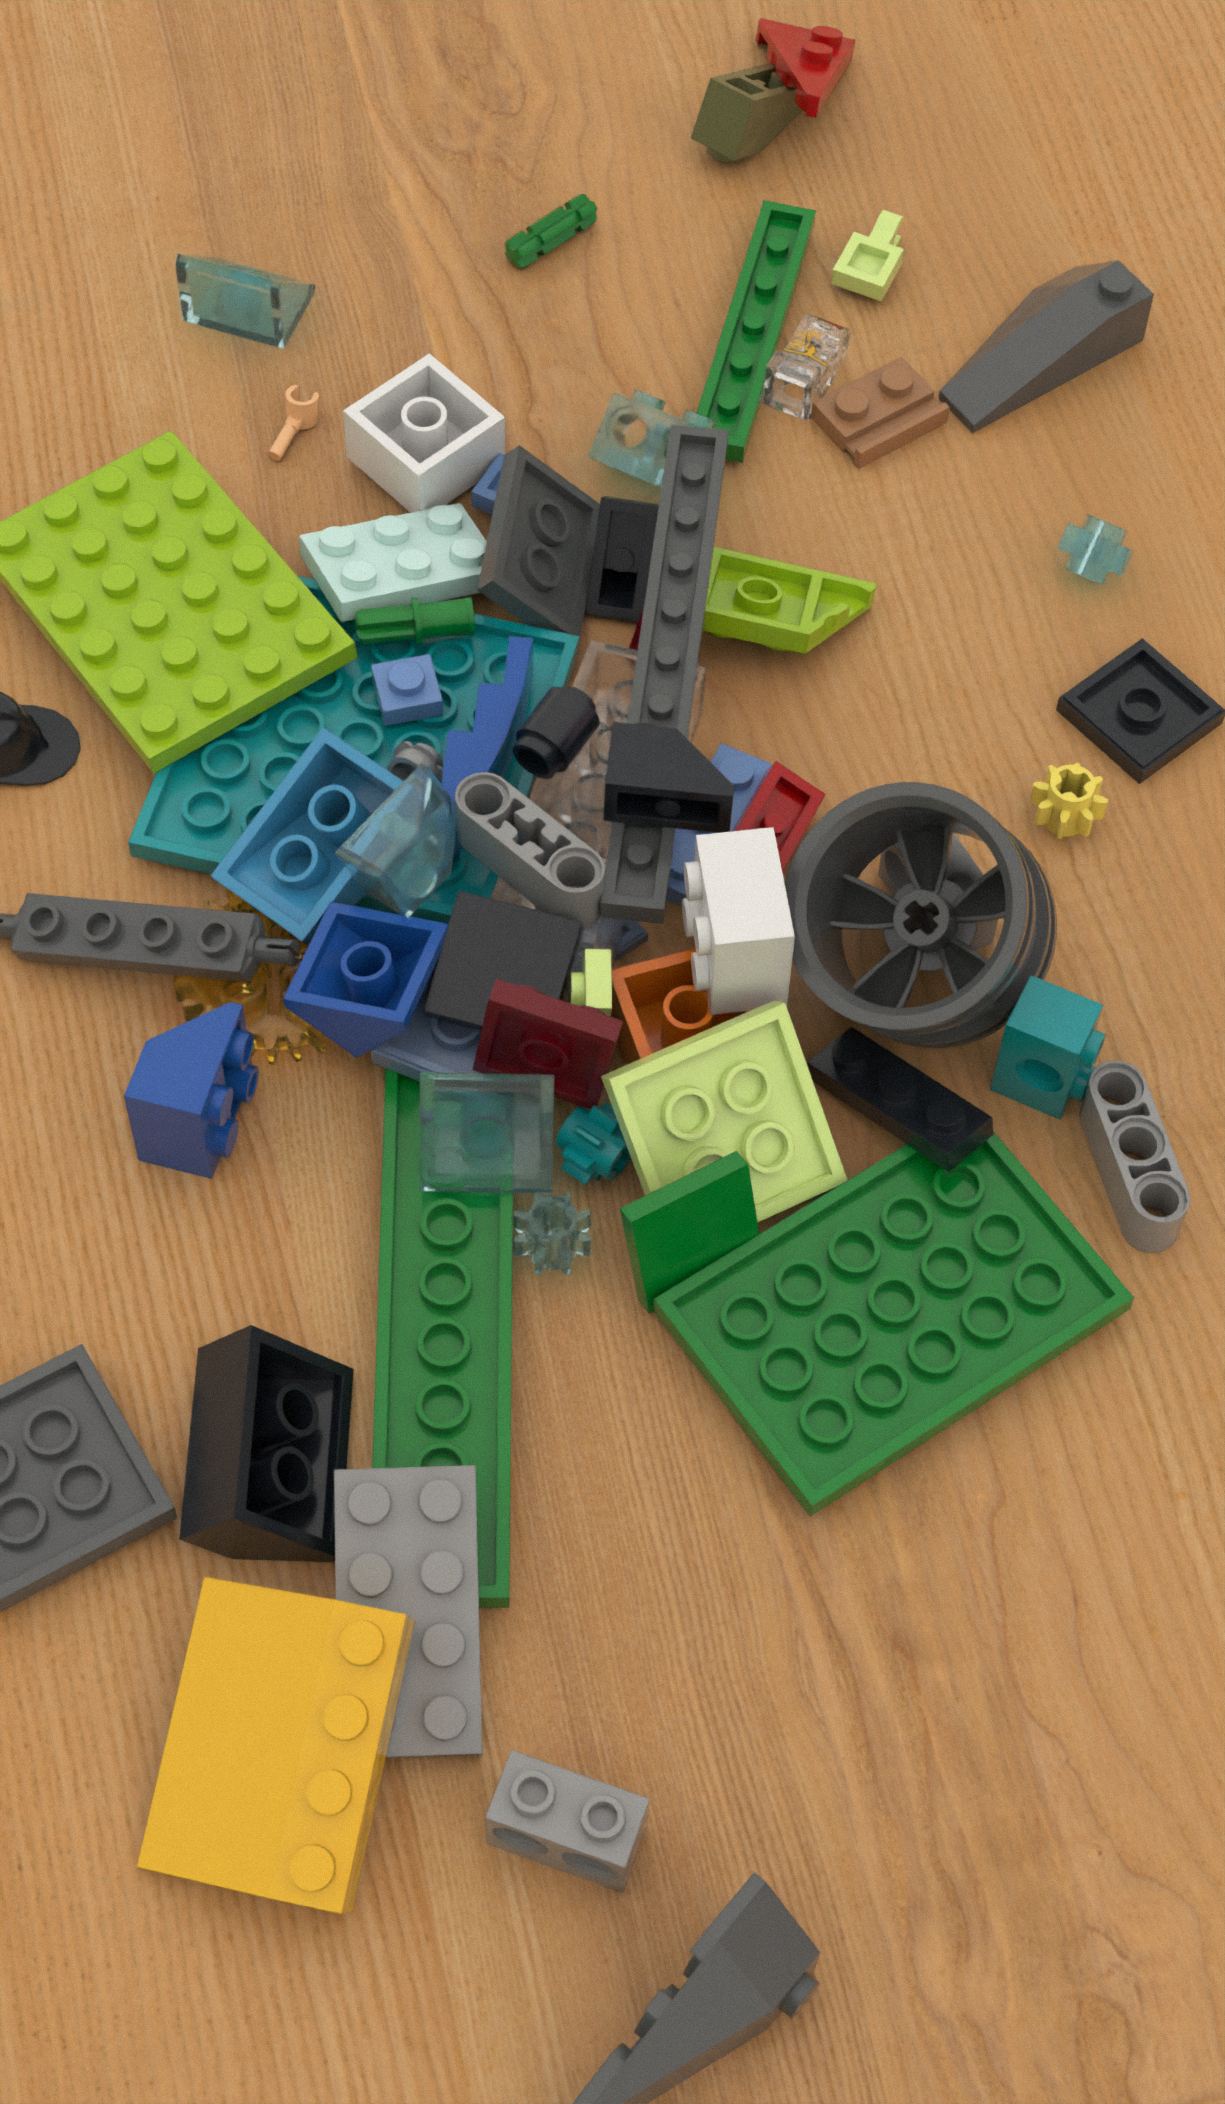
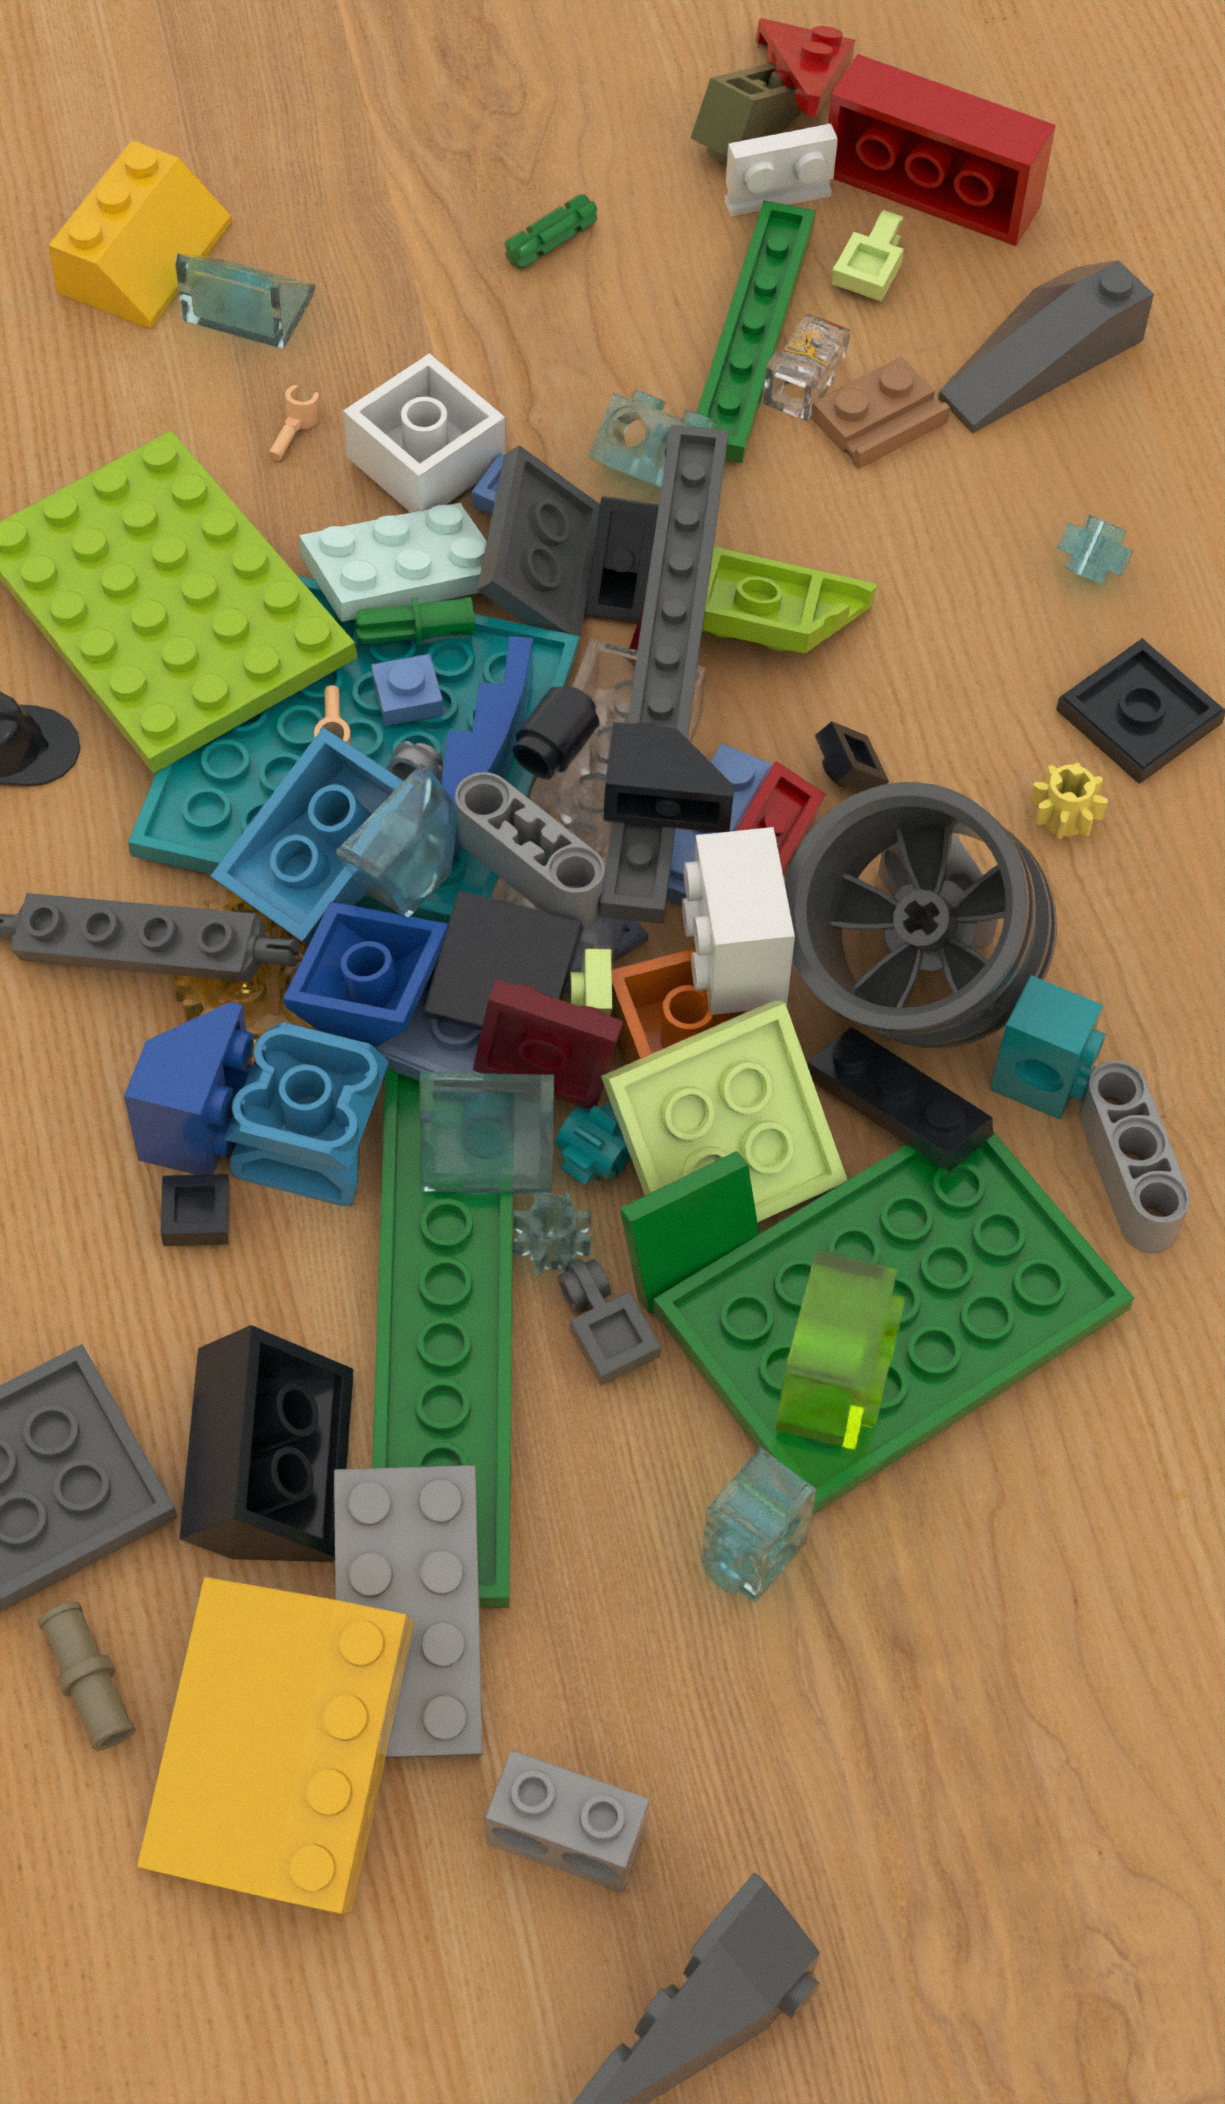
(86, 1675): none -> dark tan pin
(128, 232): none -> yellow slope
(195, 1210): none -> black plate
(305, 1112): none -> dark azure piece
(332, 719): none -> light nougat hand
(611, 1332): none -> dark grey plate
(756, 1526): none -> clear light blue brick
(780, 169): none -> white plate
(840, 1350): none -> clear neon green brick
(850, 758): none -> black plate
(939, 149): none -> red brick

